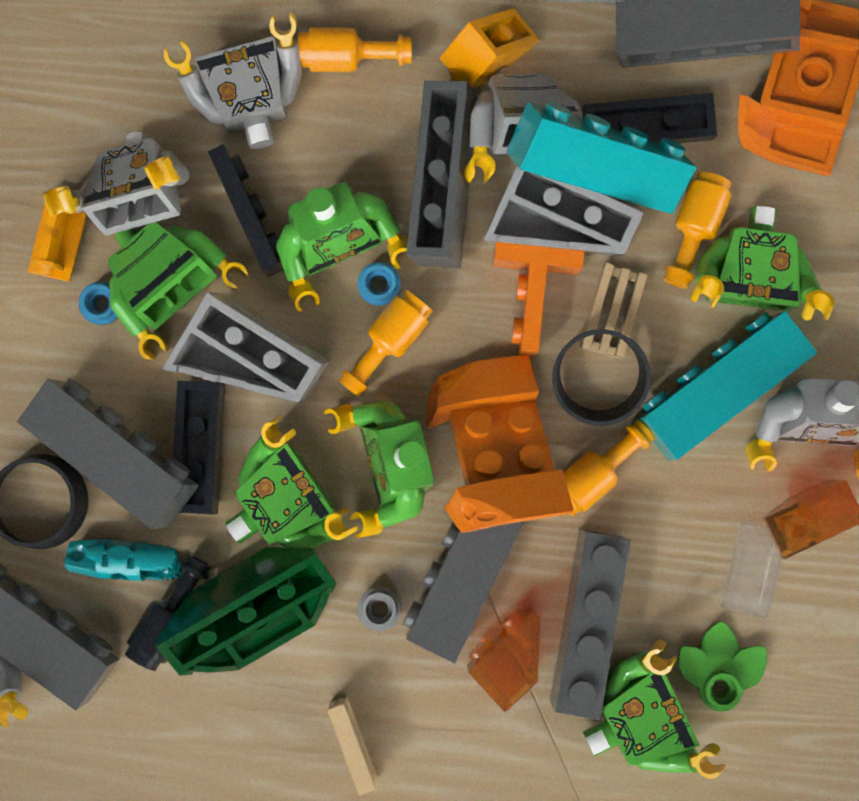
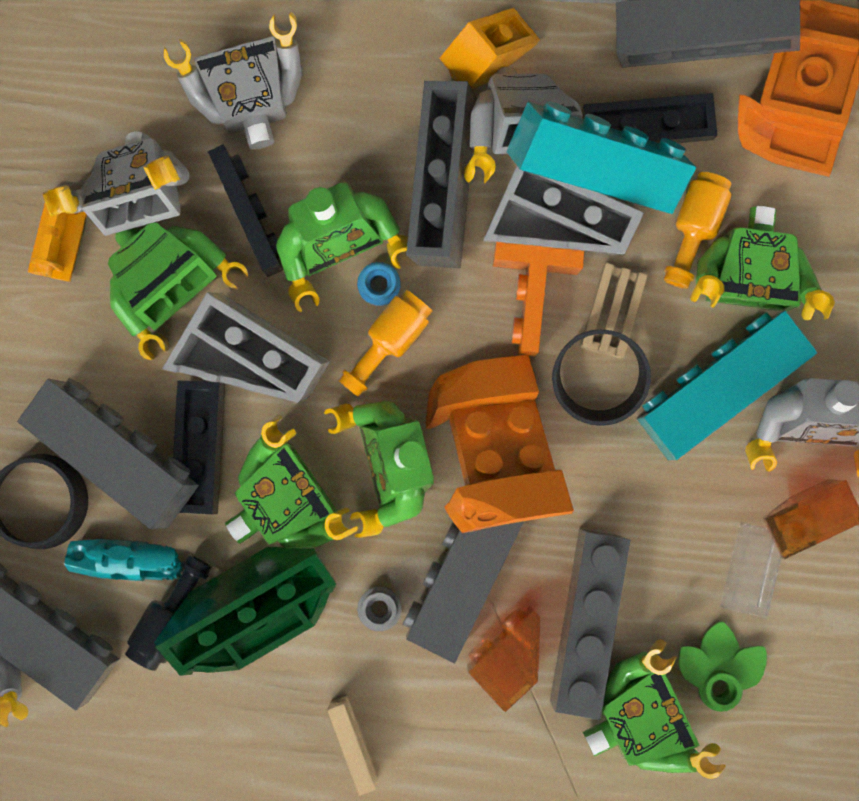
(88, 301): dark azure plate -> none
(342, 49): light orange piece -> none
(595, 474): light orange piece -> none

